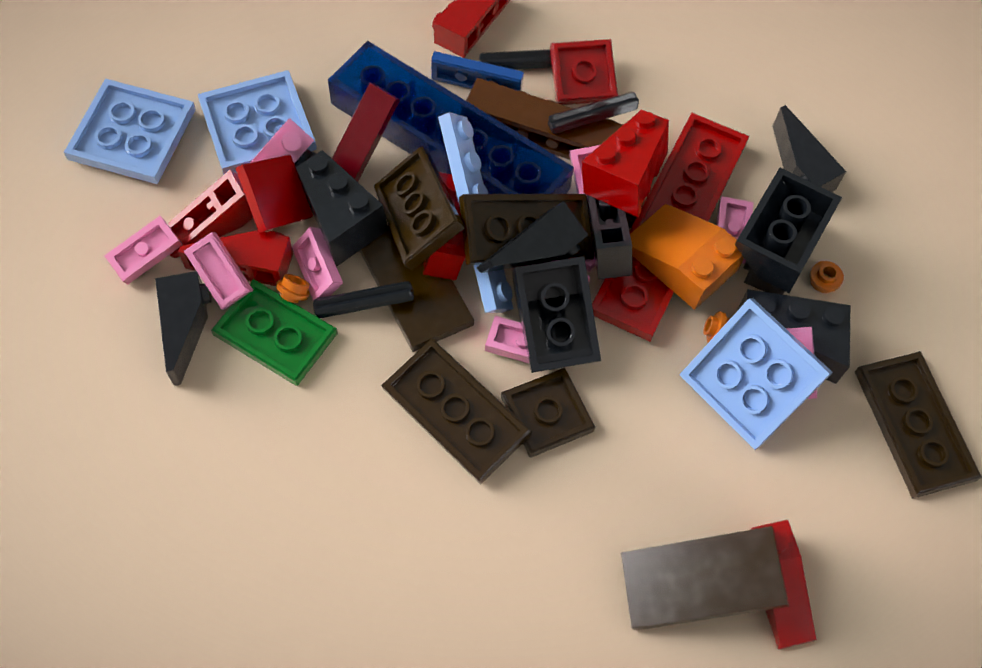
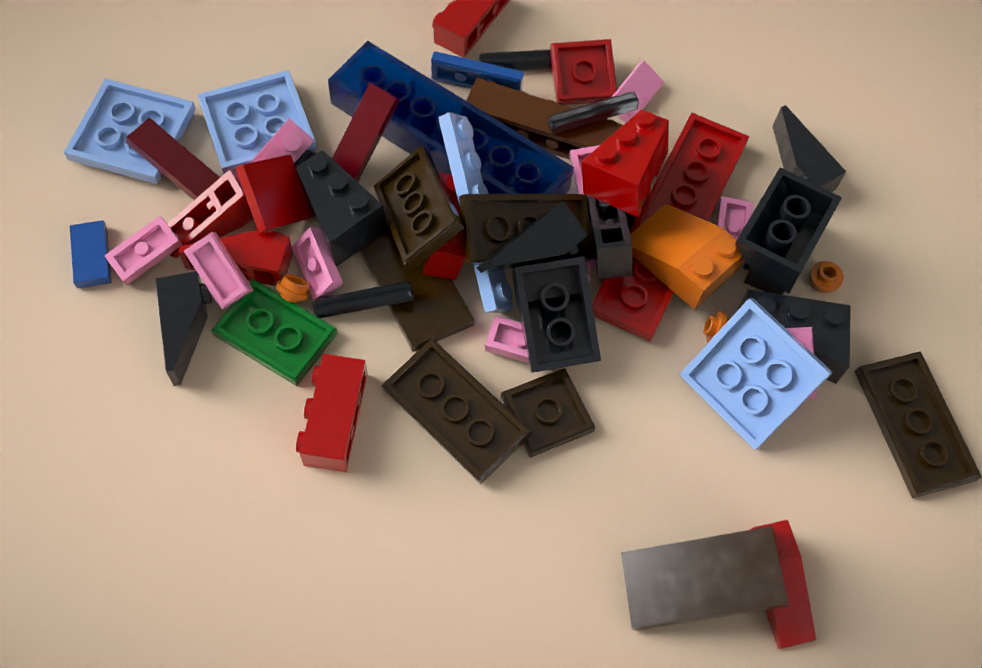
(88, 249): none -> blue tile
(171, 158): none -> dark red tile
(332, 413): none -> red brick
(644, 83): none -> bright pink tile

